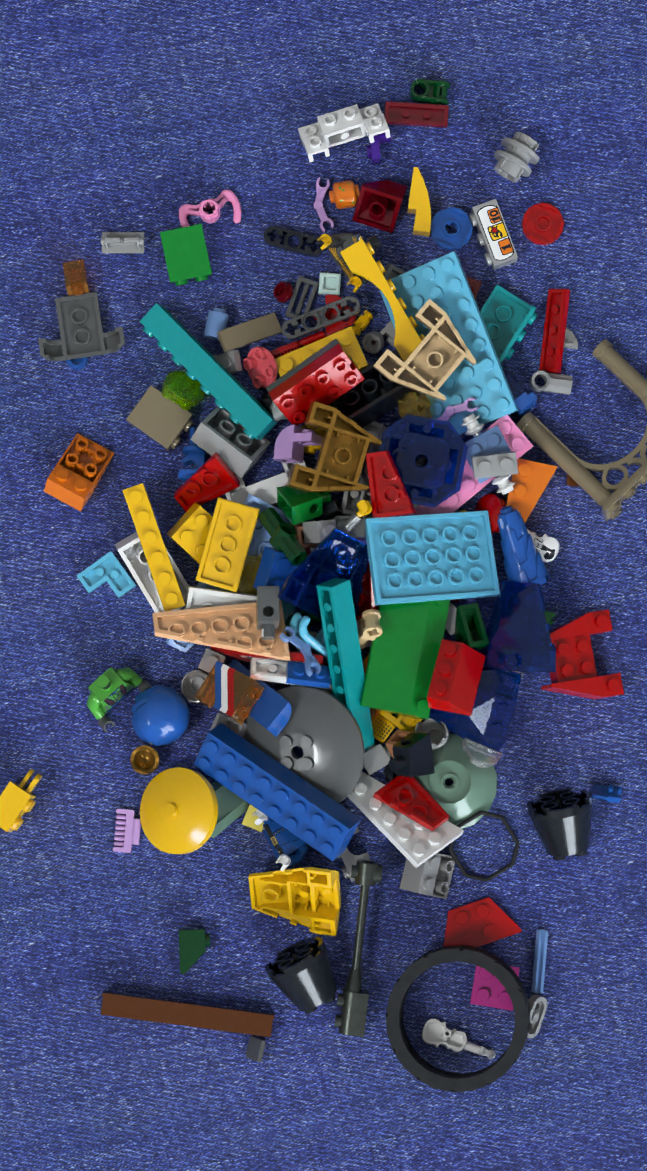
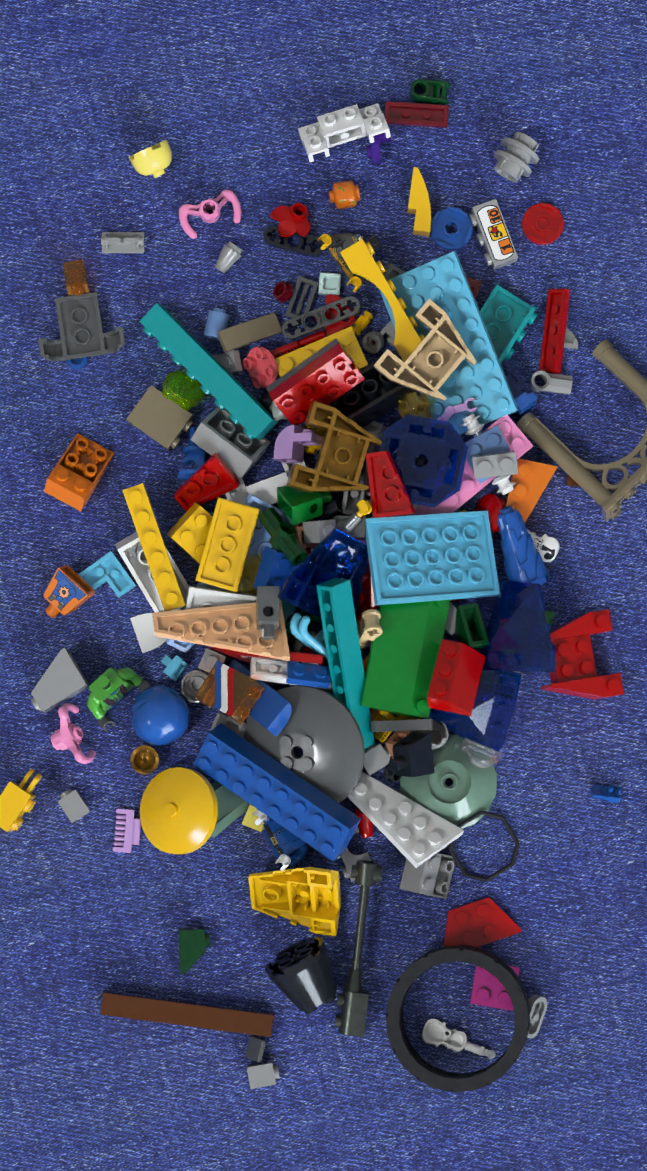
(59, 683): none -> light grey slope
(66, 592): none -> torso
(70, 735): none -> bright pink piece
(73, 805): none -> light grey brick
(145, 633): none -> white sticker
(152, 160): none -> light yellow cylinder
(174, 667): none -> medium azure tile
(186, 254): green brick -> none
(228, 256): none -> light grey cone
(262, 1074): none -> light grey brick
(291, 222): none -> red plate
(305, 649): medium blue piece -> none
(318, 204): lavender piece -> none
(365, 826): none -> red cone
(379, 204): dark red slope -> none
(401, 725): none -> dark grey beam
(413, 801): red wing -> none
(539, 961): medium blue axle -> none
(563, 822): black cone -> none

